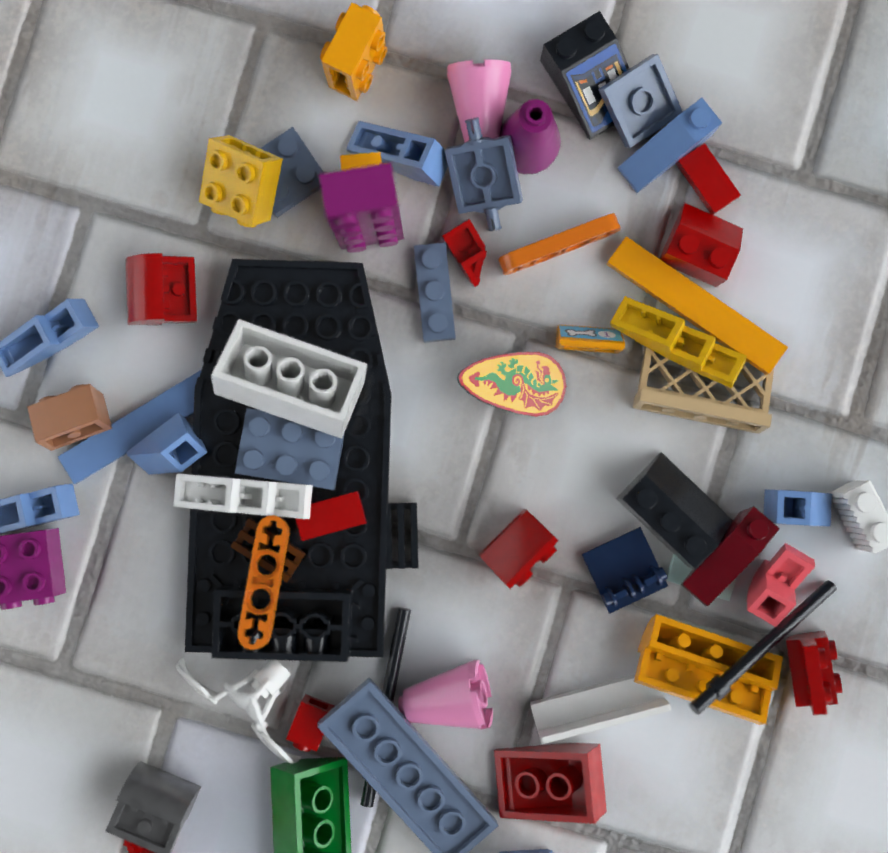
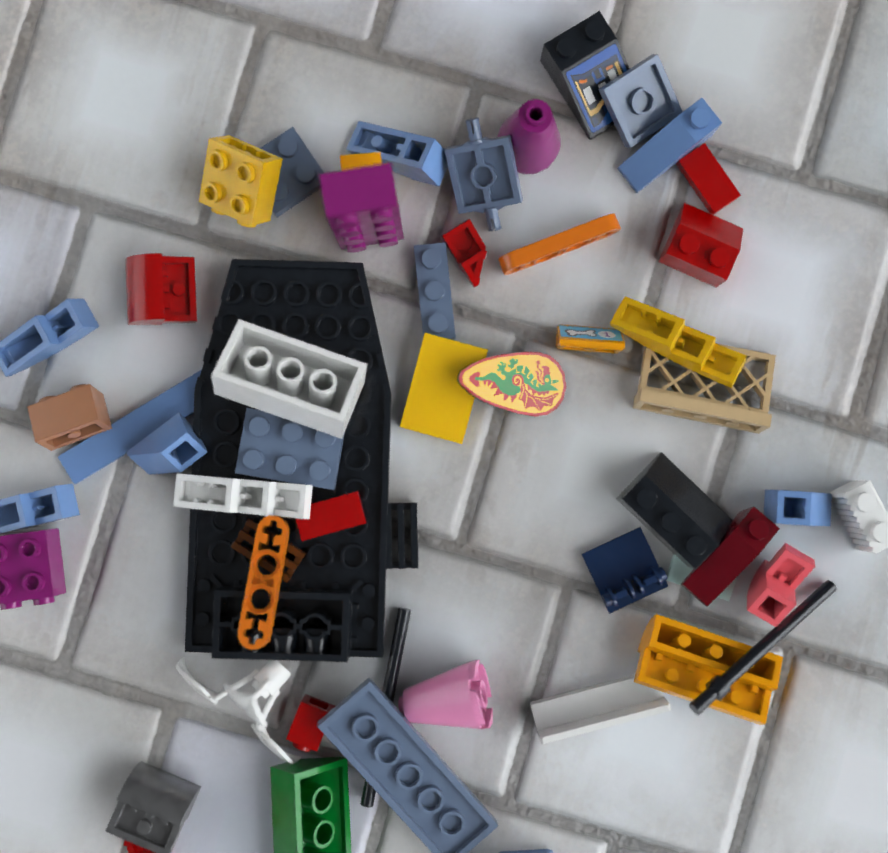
(354, 51): light orange brick -> none
(435, 398): none -> yellow tile
(480, 92): bright pink cone -> none
(519, 549): red slope -> none
(551, 782): red slope -> none
(696, 305): light orange tile -> none
(812, 671): red brick -> none

